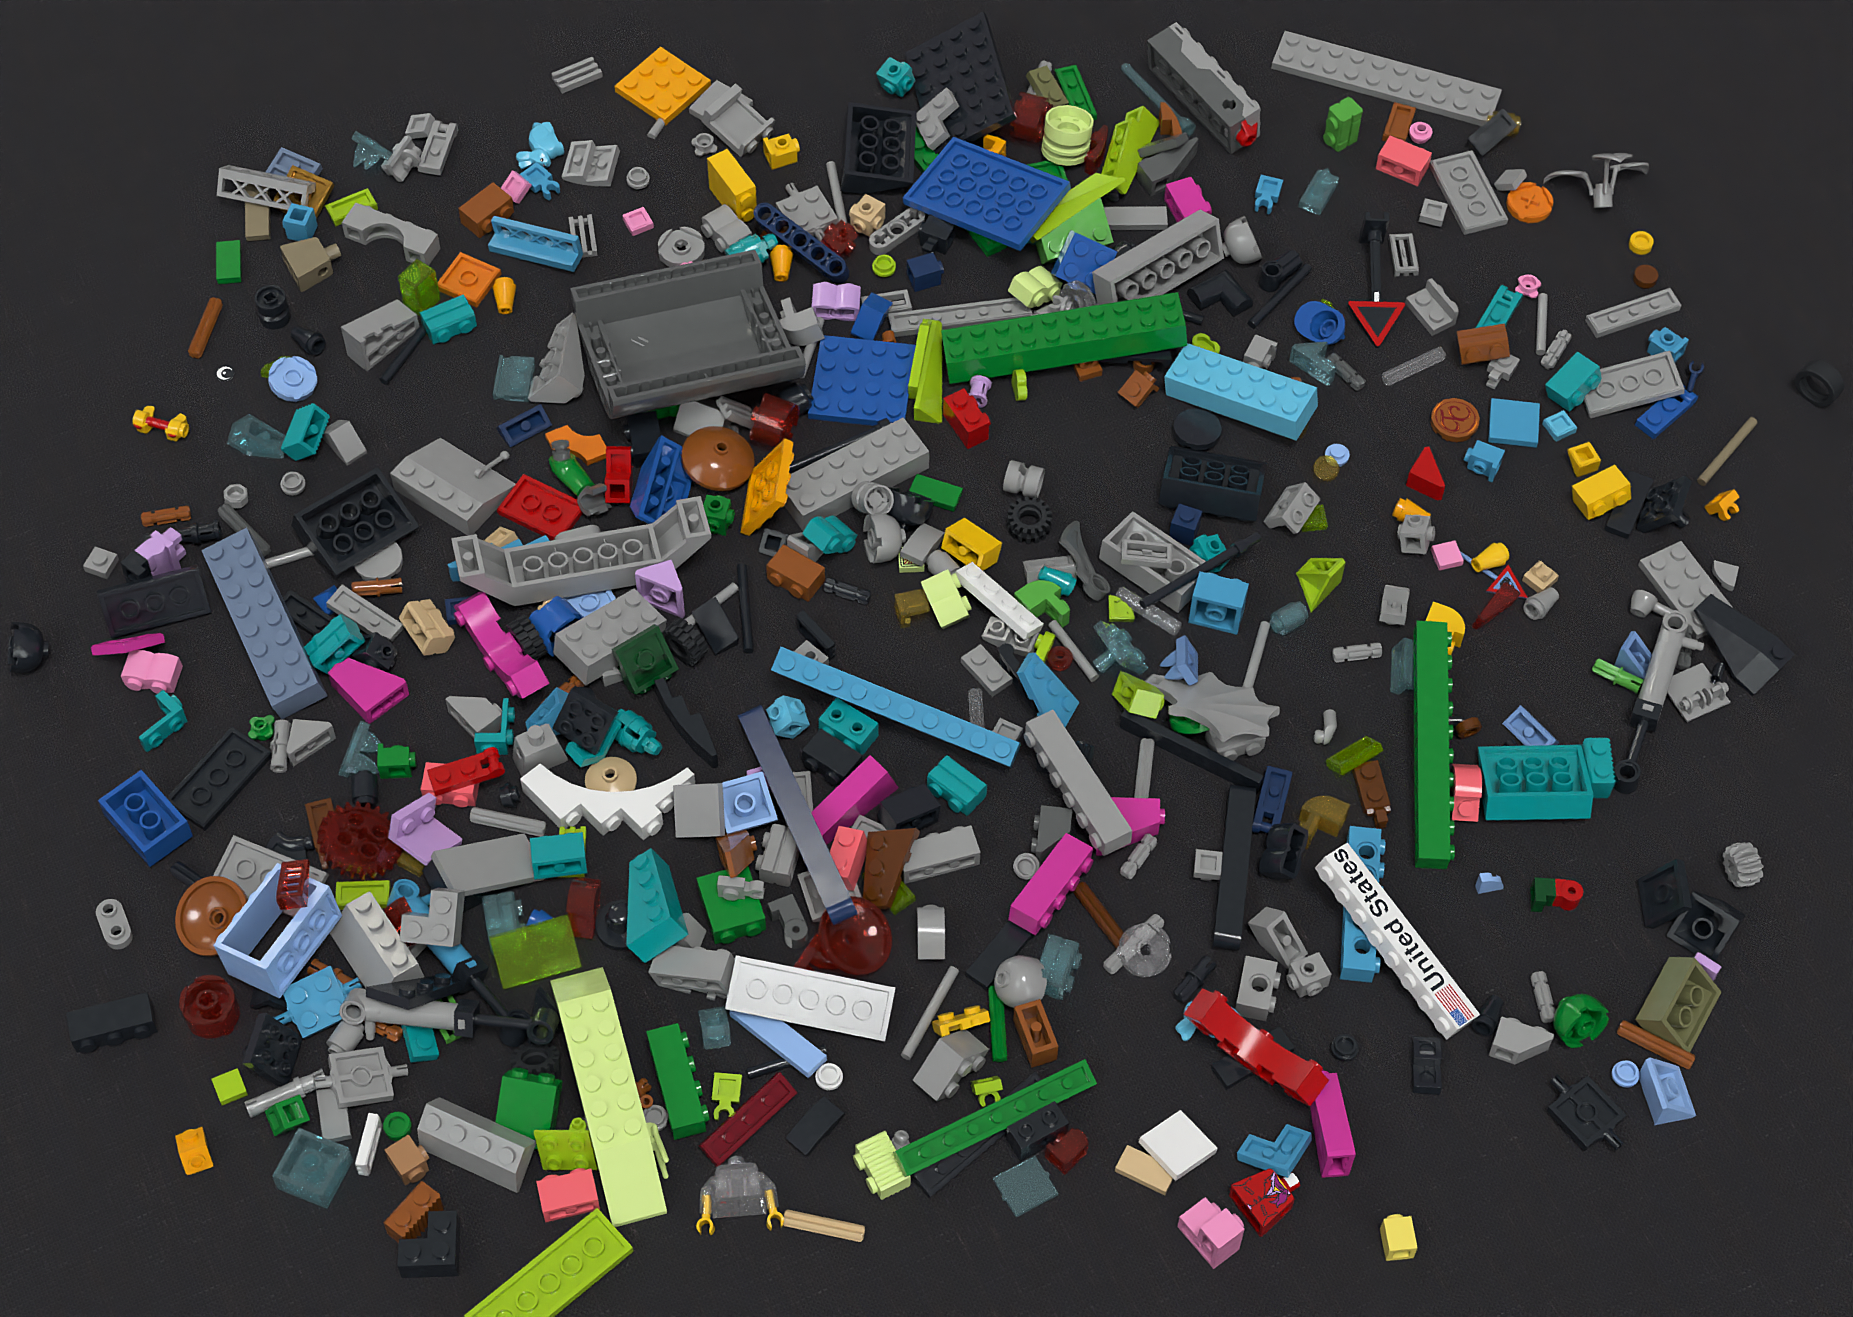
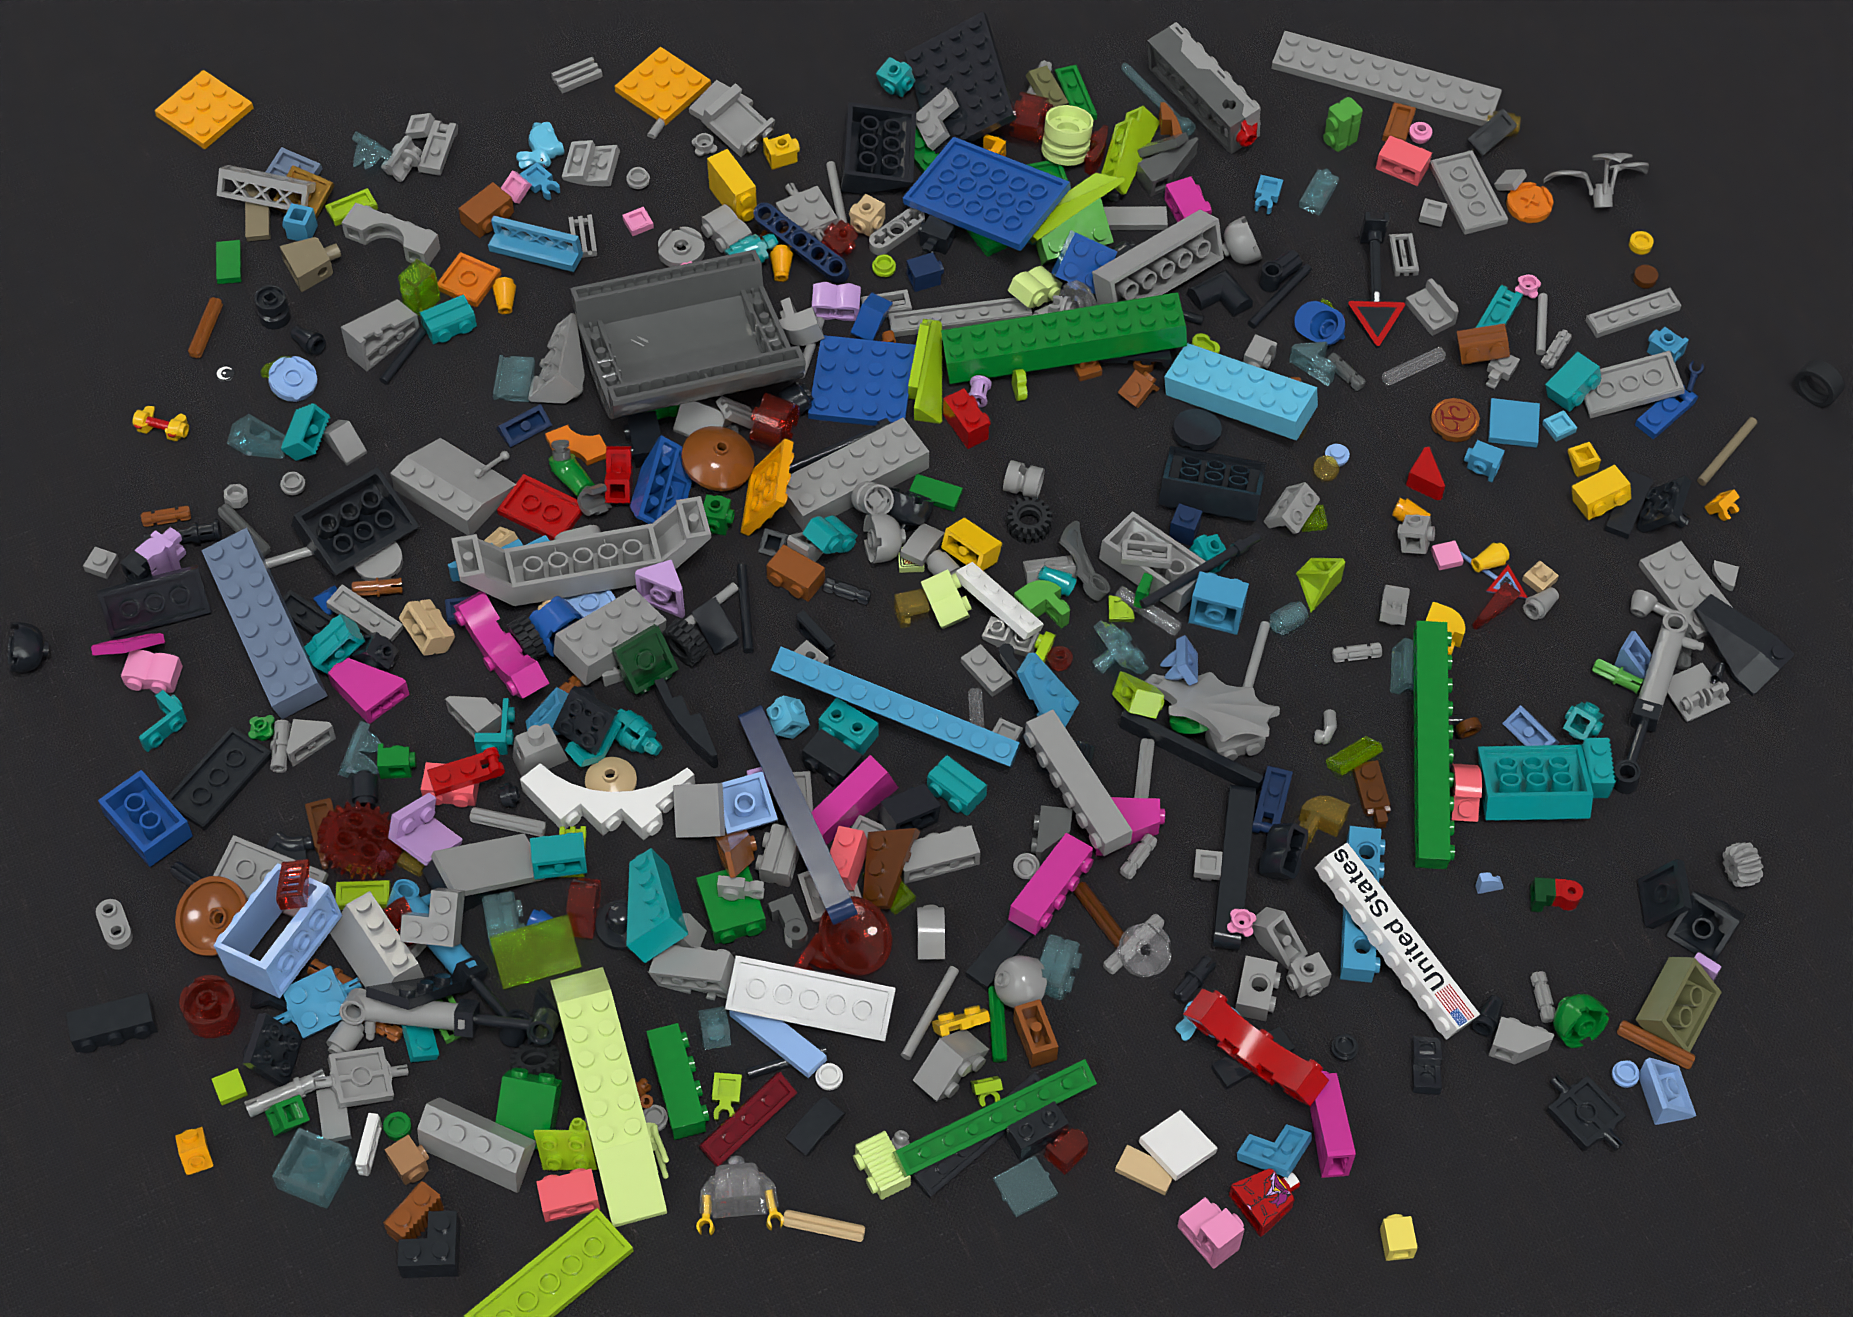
(204, 109): none -> light orange plate
(1077, 655): light grey bar -> none
(1143, 589): none -> green tile
(1241, 915): none -> bright pink plate
(1575, 724): none -> teal brick

